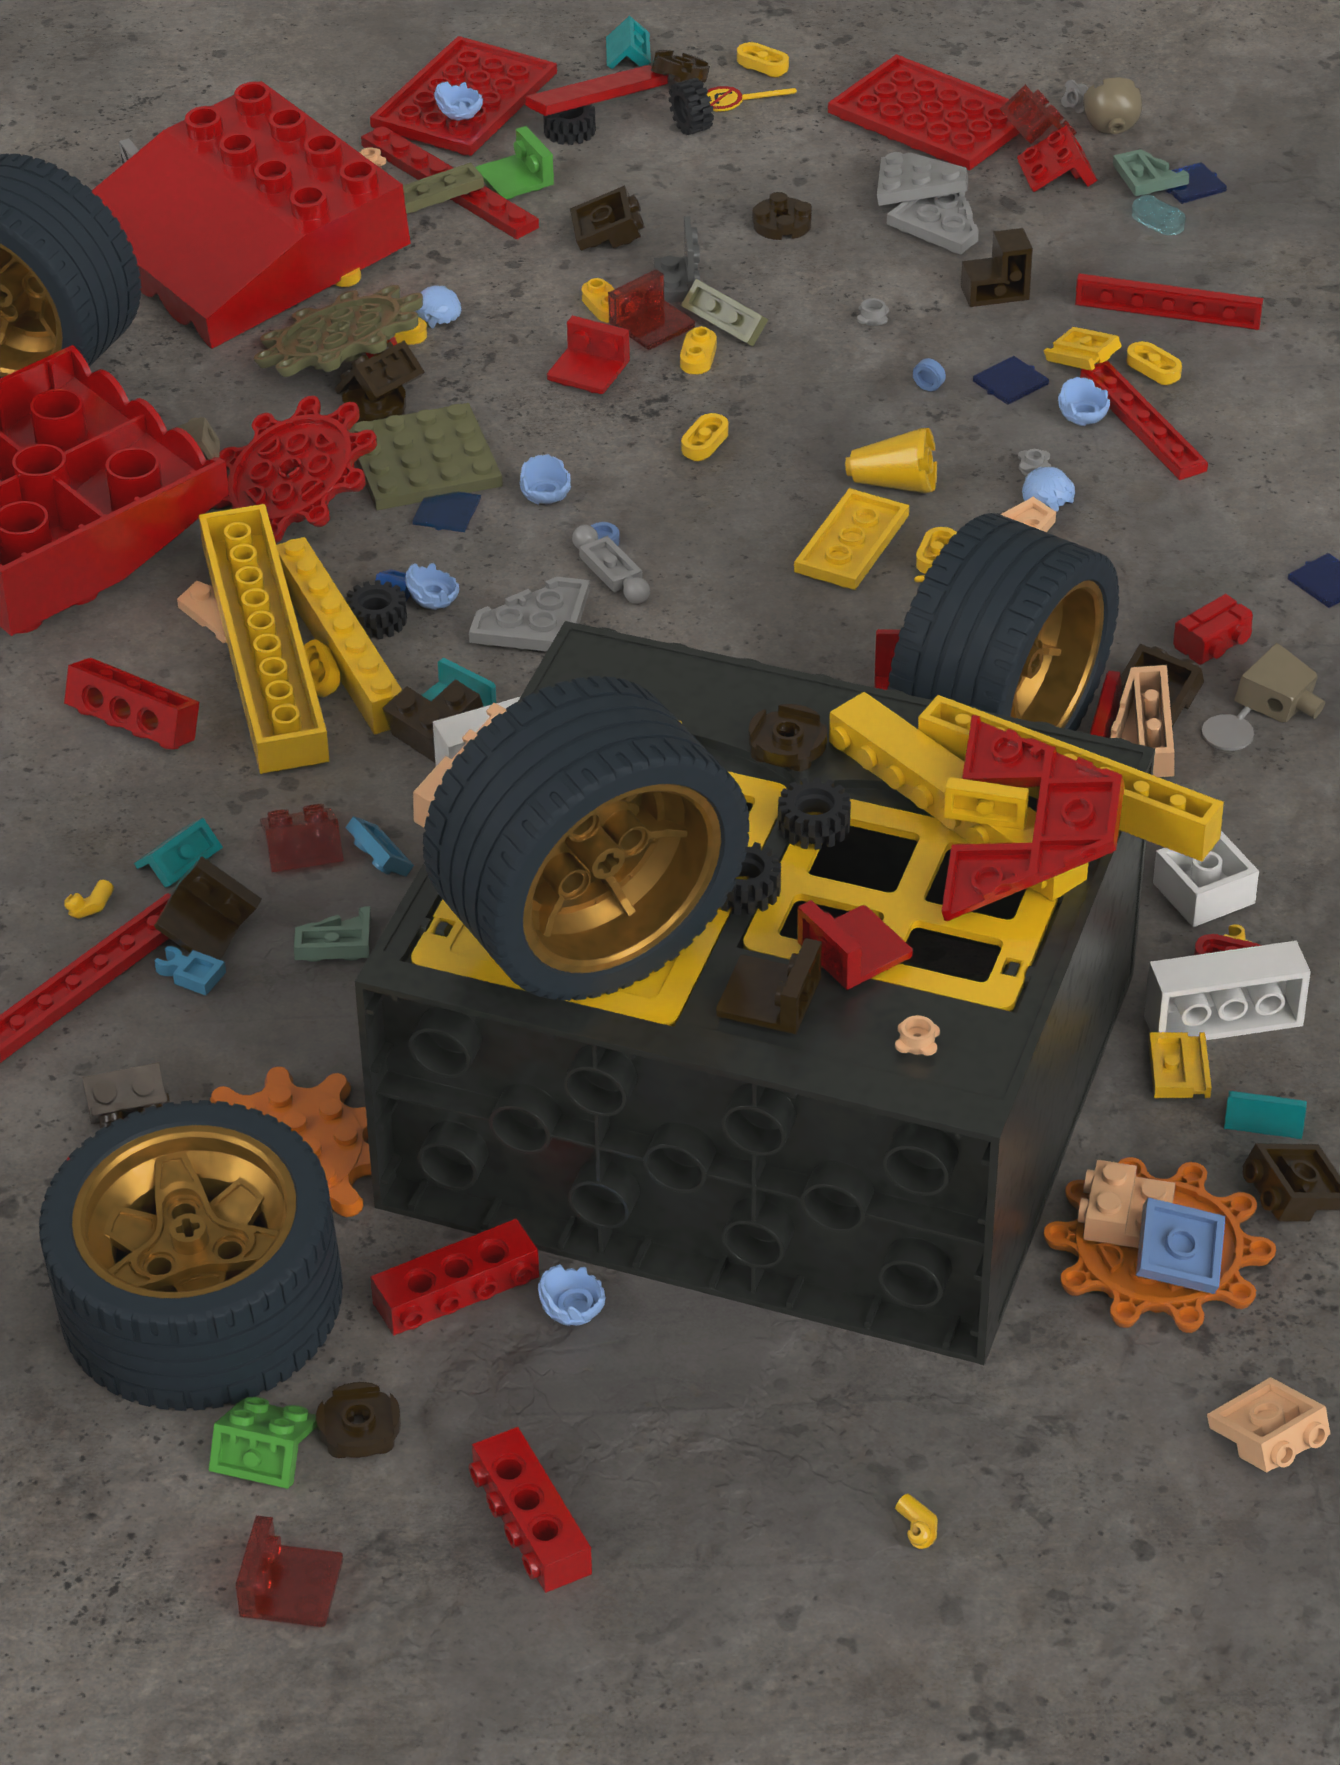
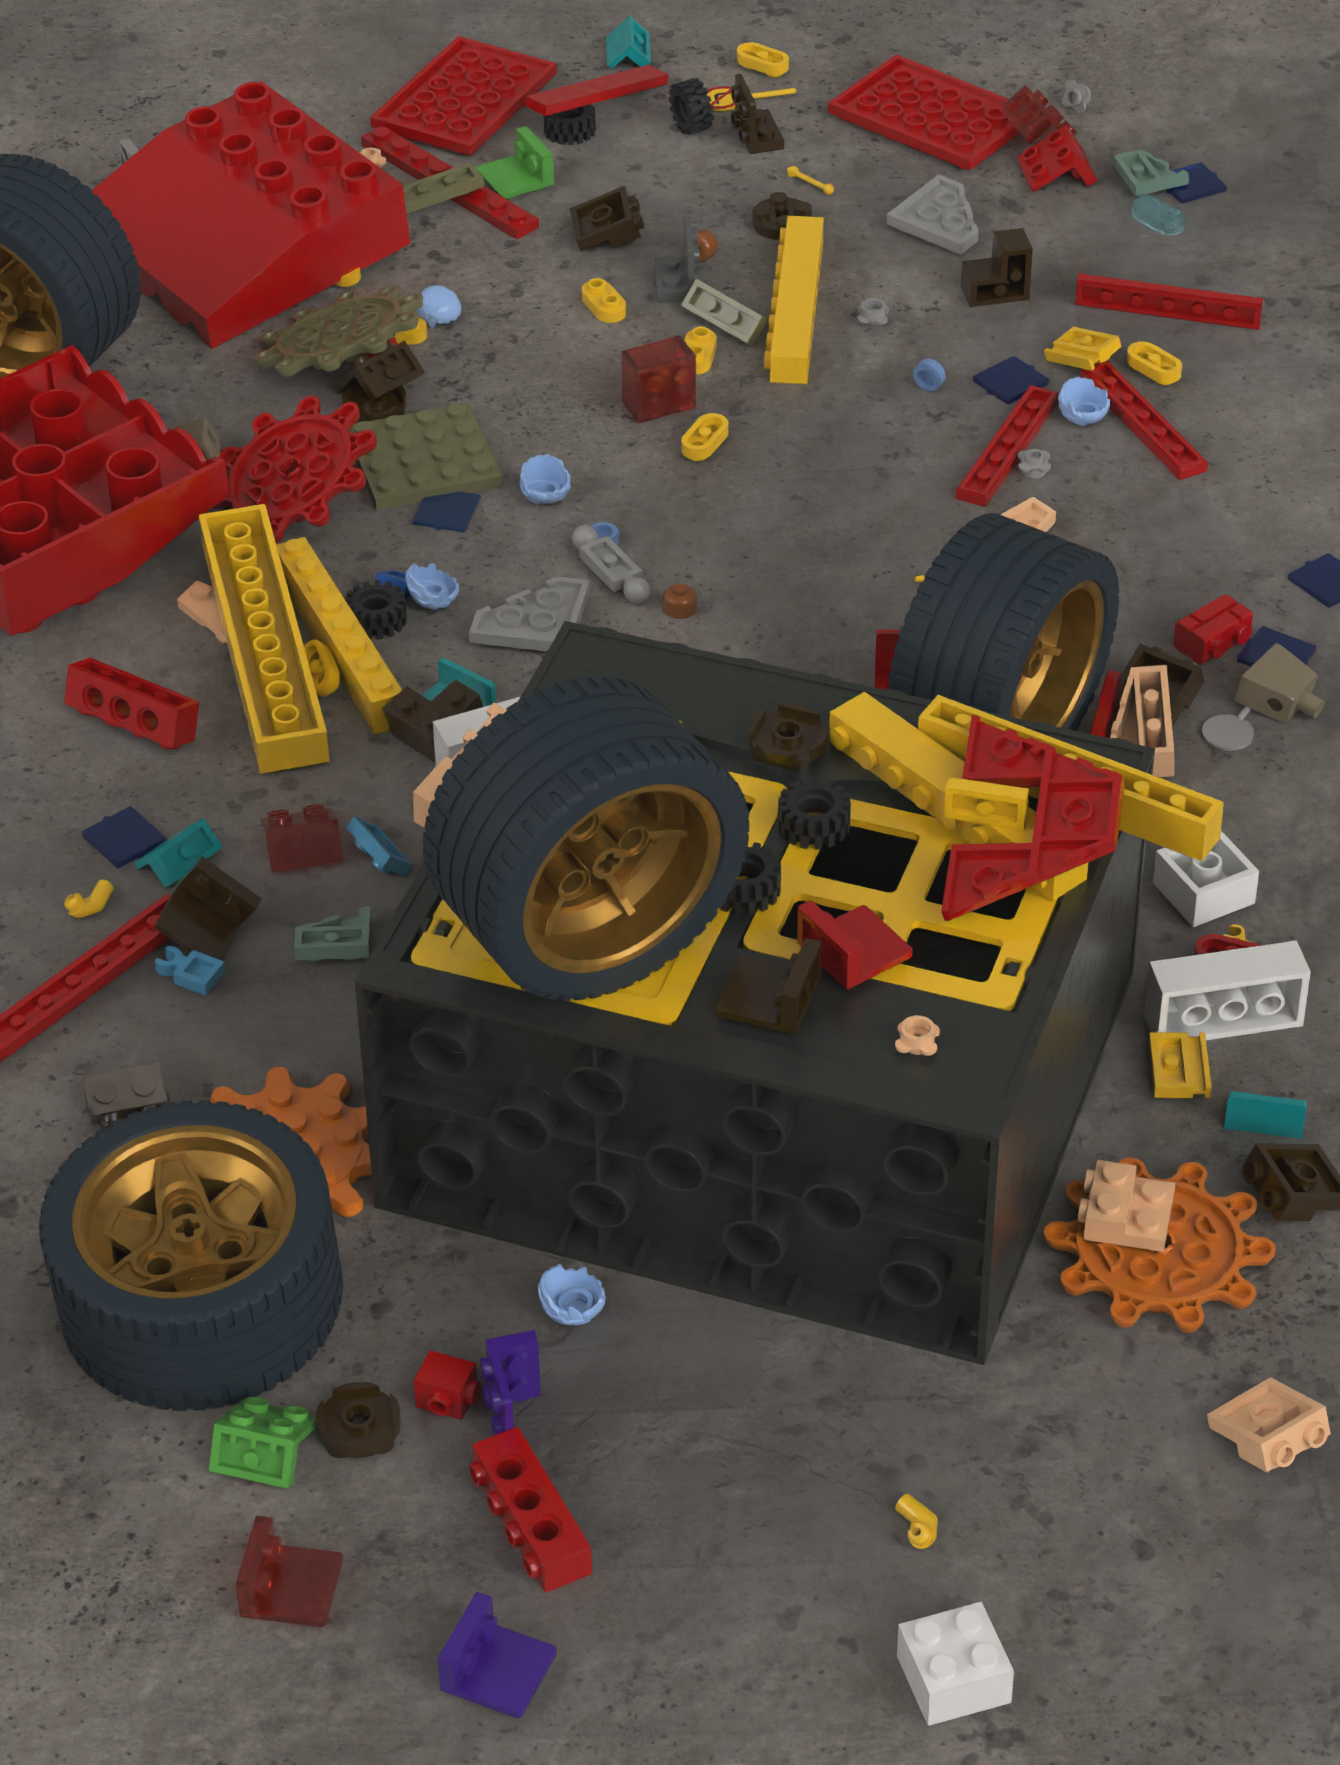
(123, 837): none -> clear blue piece
(446, 1385): none -> red brick
(455, 1276): red brick -> none
(457, 101): light blue hair -> none
(492, 1662): none -> dark purple bracket
(511, 1375): none -> dark purple bracket
(593, 355): red bracket -> none
(645, 313): clear red bracket -> none
(658, 379): none -> clear red brick
(679, 601): none -> dark orange piece
(682, 67): dark brown plate -> none
(707, 244): none -> dark orange piece
(754, 125): none -> dark brown bracket
(793, 171): none -> yellow hinge
(794, 300): none -> yellow brick
(851, 539): yellow plate -> none
(896, 462): yellow cone -> none
(917, 177): light grey plate -> none
(931, 546): yellow plate -> none
(955, 1663): none -> white brick
(1003, 449): none -> red tile
(1049, 487): light blue hair -> none
(1113, 105): dark tan cylinder -> none
(1180, 1245): medium blue plate -> none
(1266, 638): none -> clear blue piece

